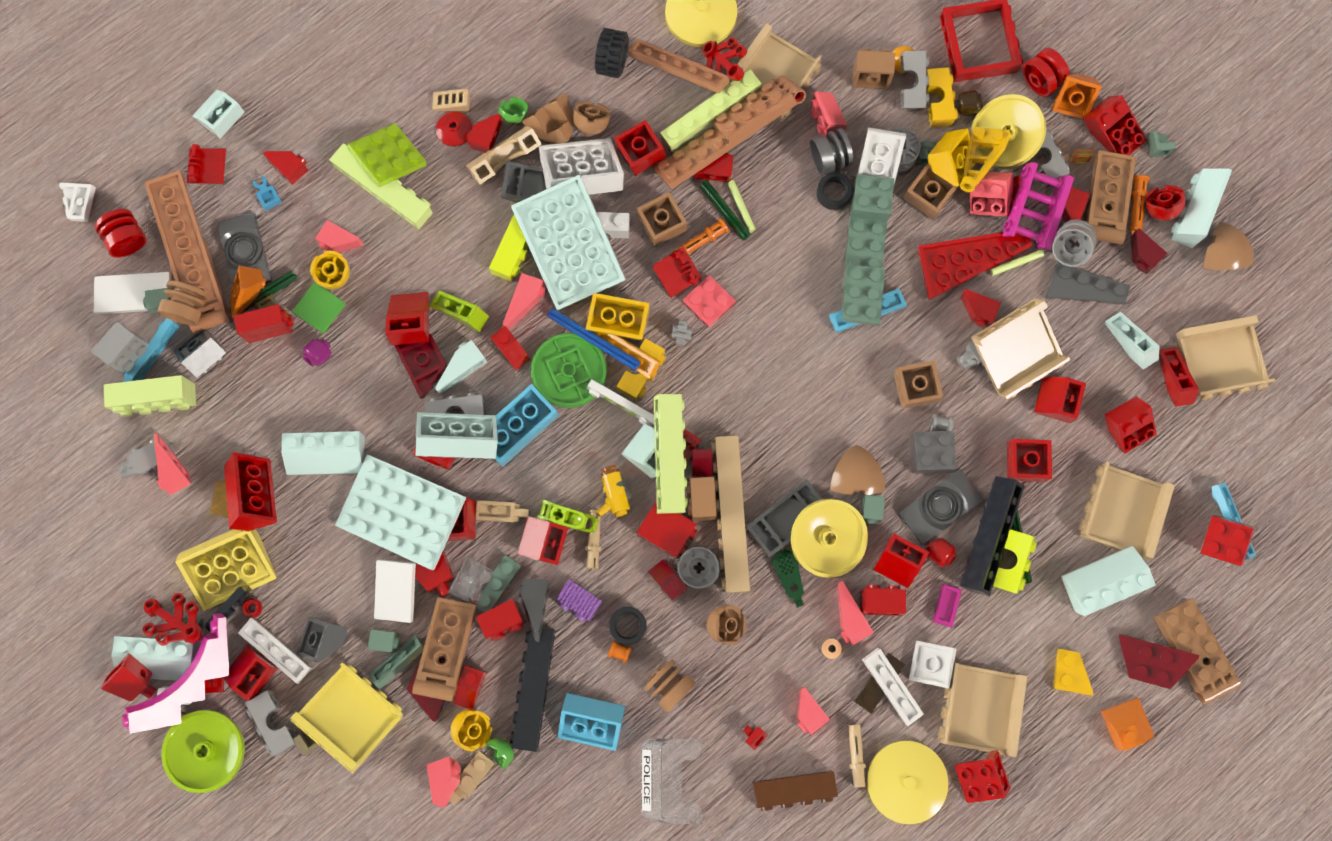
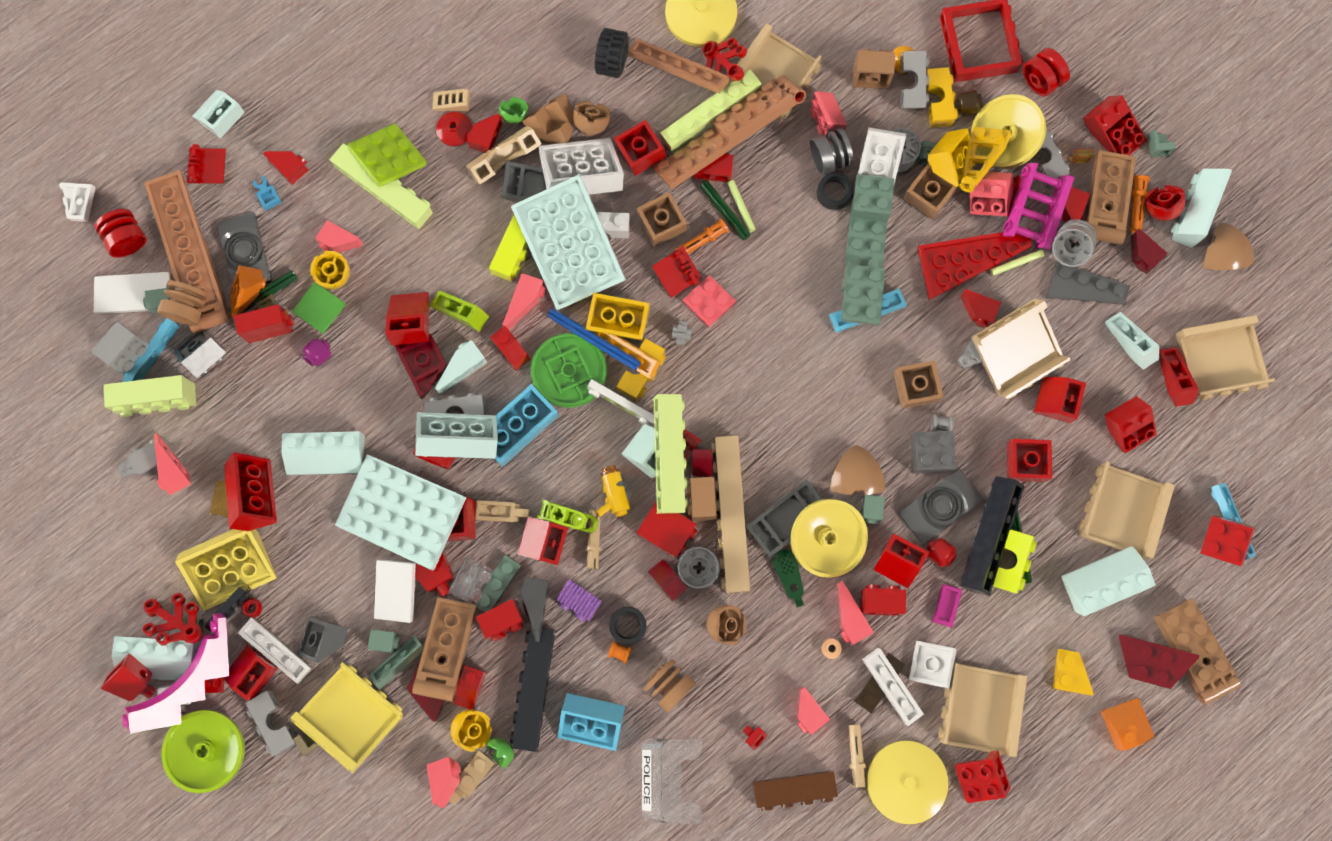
(1077, 95): orange slope -> none

